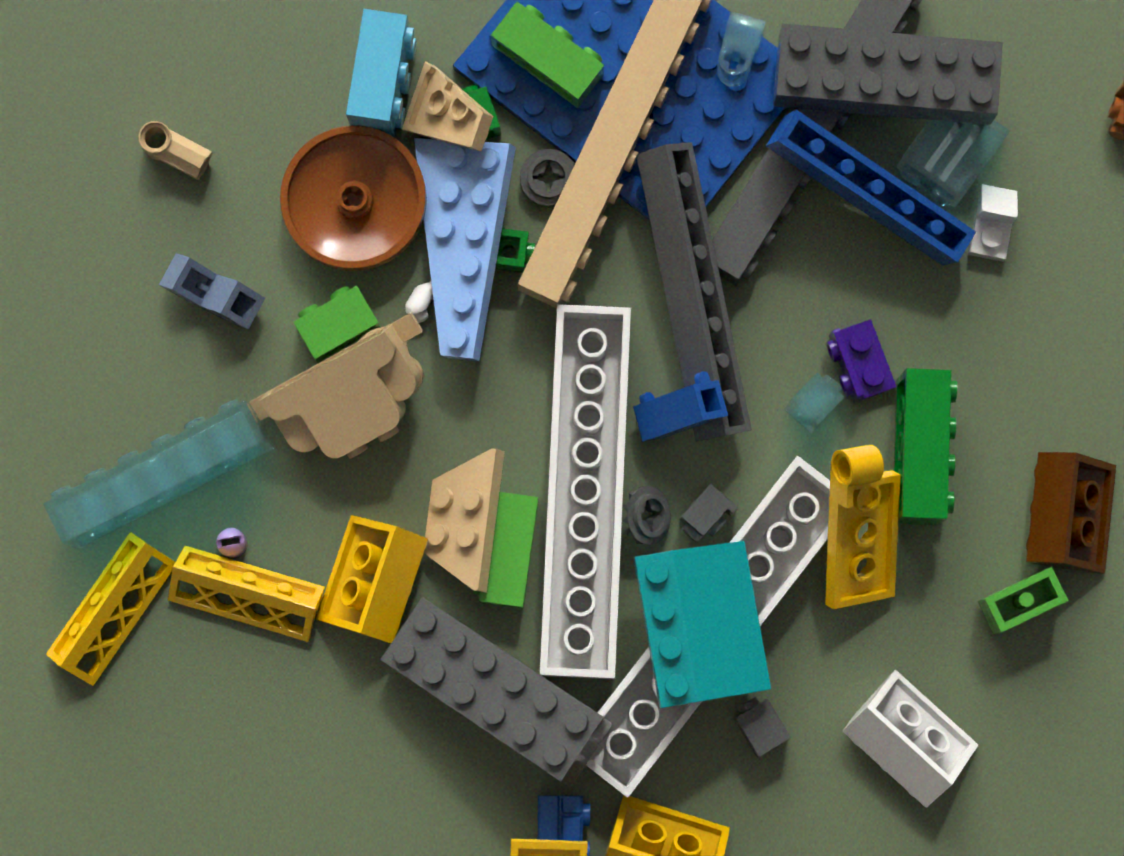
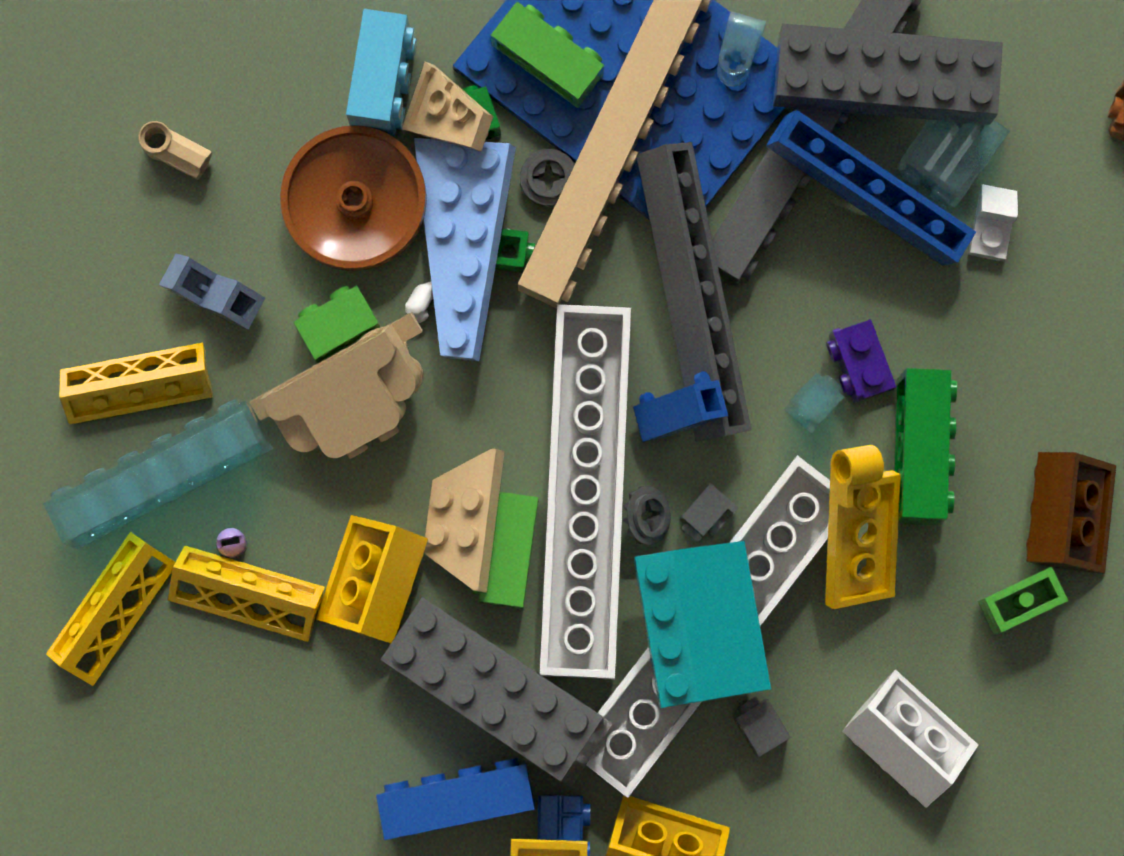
(135, 388): none -> yellow fence
(455, 801): none -> blue brick

